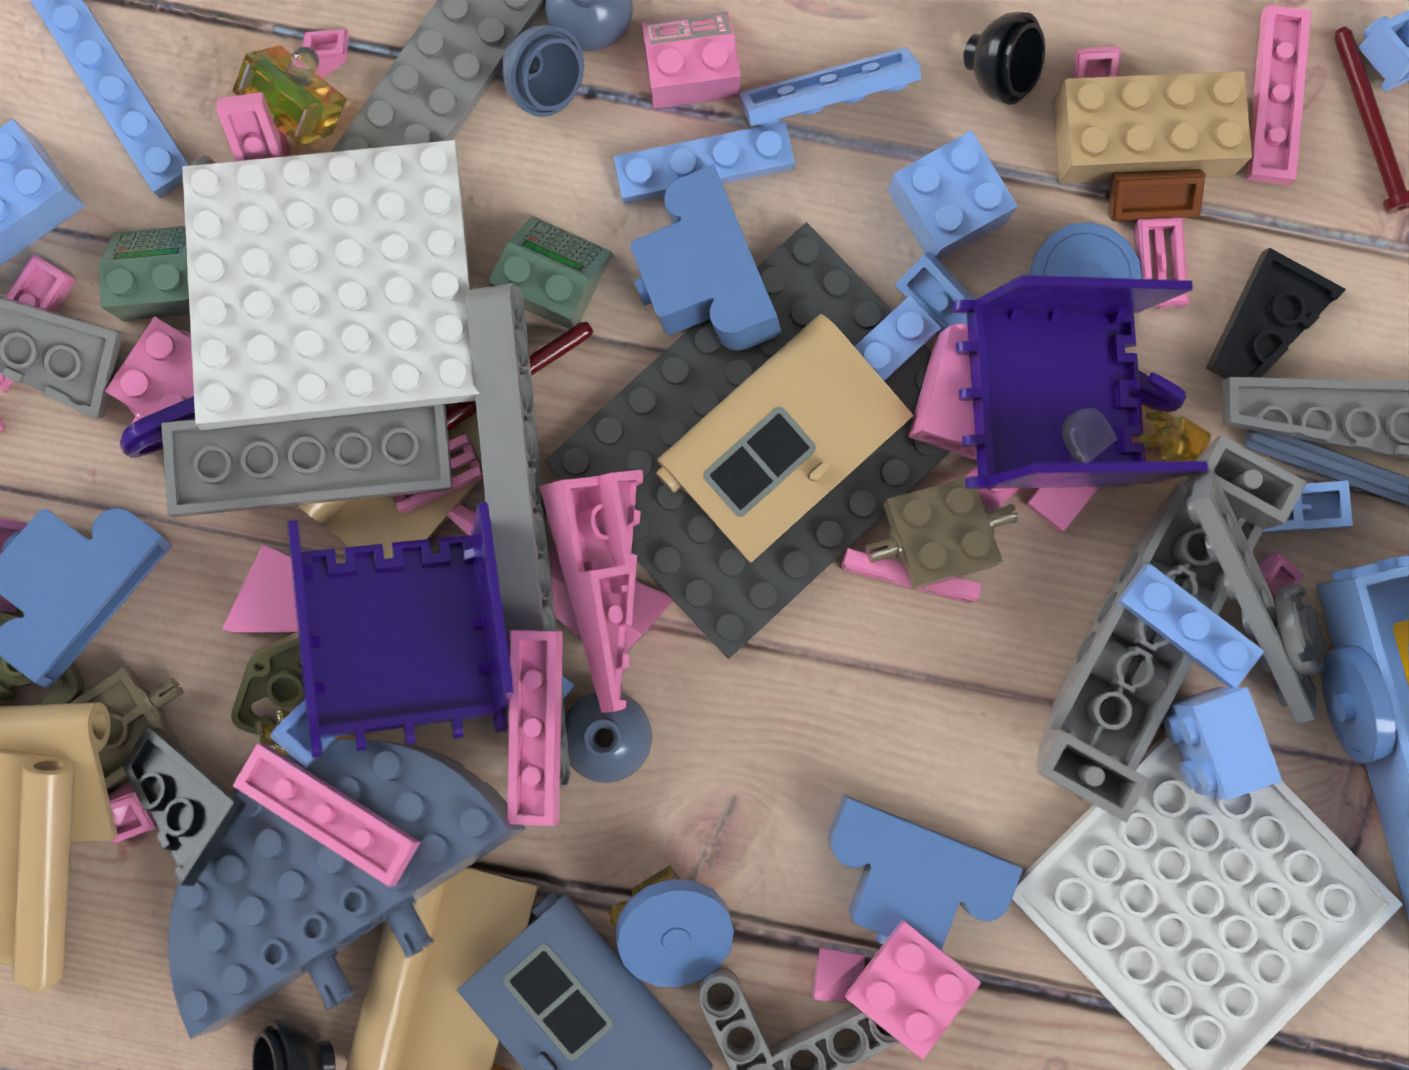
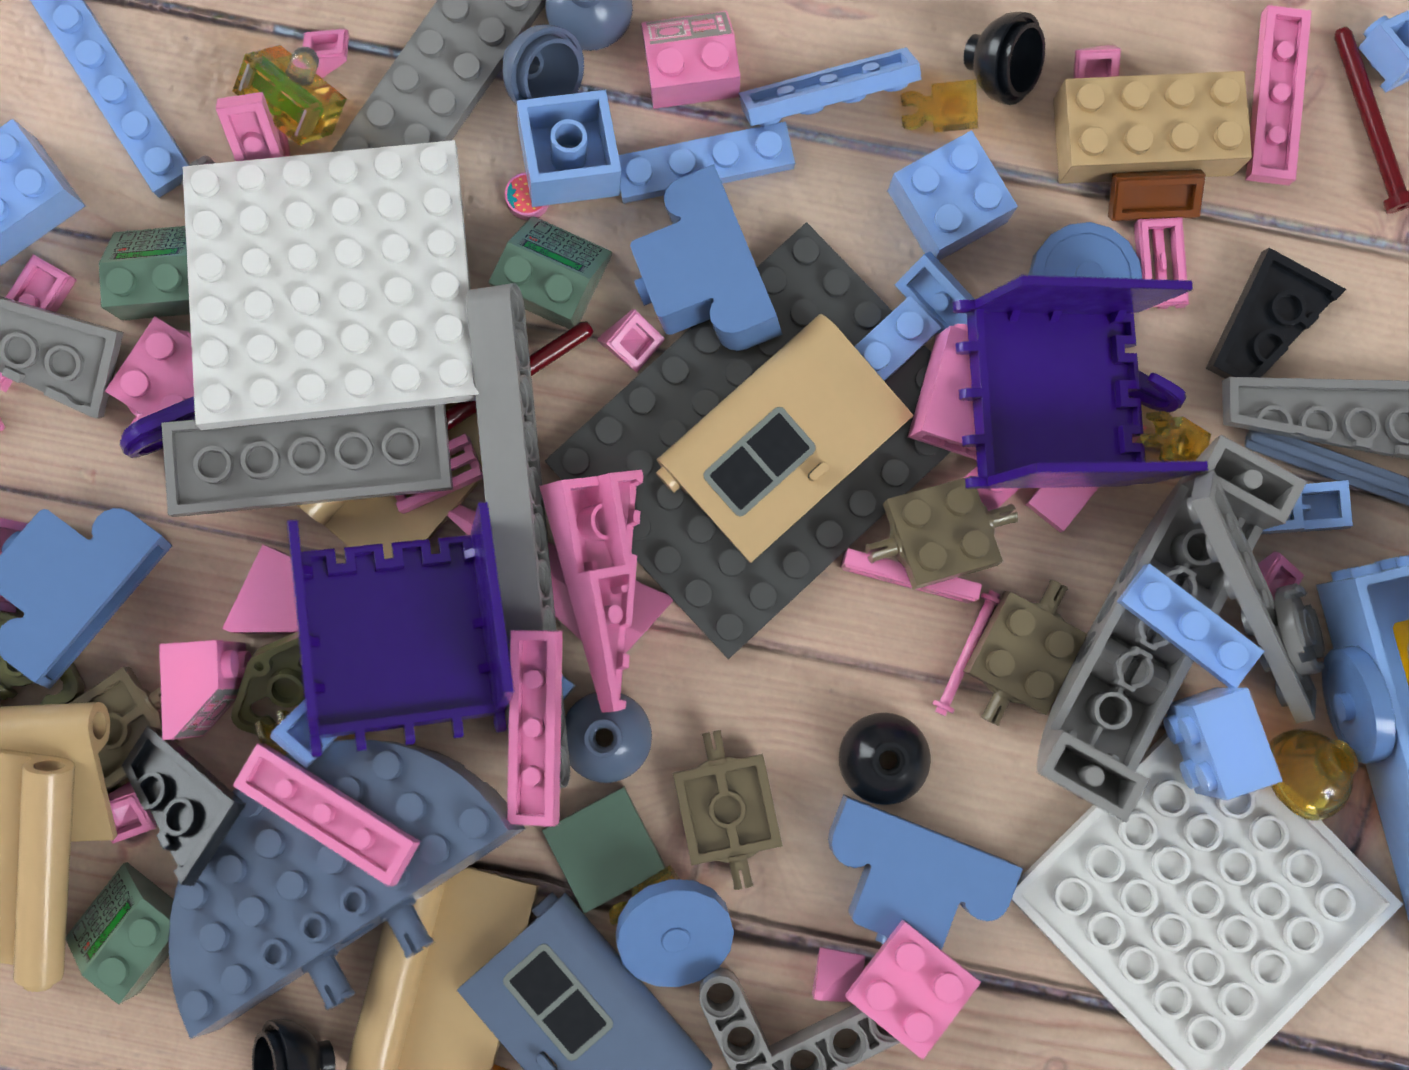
(123, 935): none -> sand green slope
(198, 684): none -> bright pink slope
(519, 201): none -> tile
(569, 148): none -> light blue brick
(604, 849): none -> sand green tile
(632, 340): none -> bright pink slope
(727, 809): none -> dark tan plate
(861, 754): none -> black piece
(943, 706): none -> bright pink axle
(950, 107): none -> clear yellow plate
(1025, 652): none -> dark tan plate
(1087, 434): clear tile -> none
(1313, 773): none -> clear yellow piece

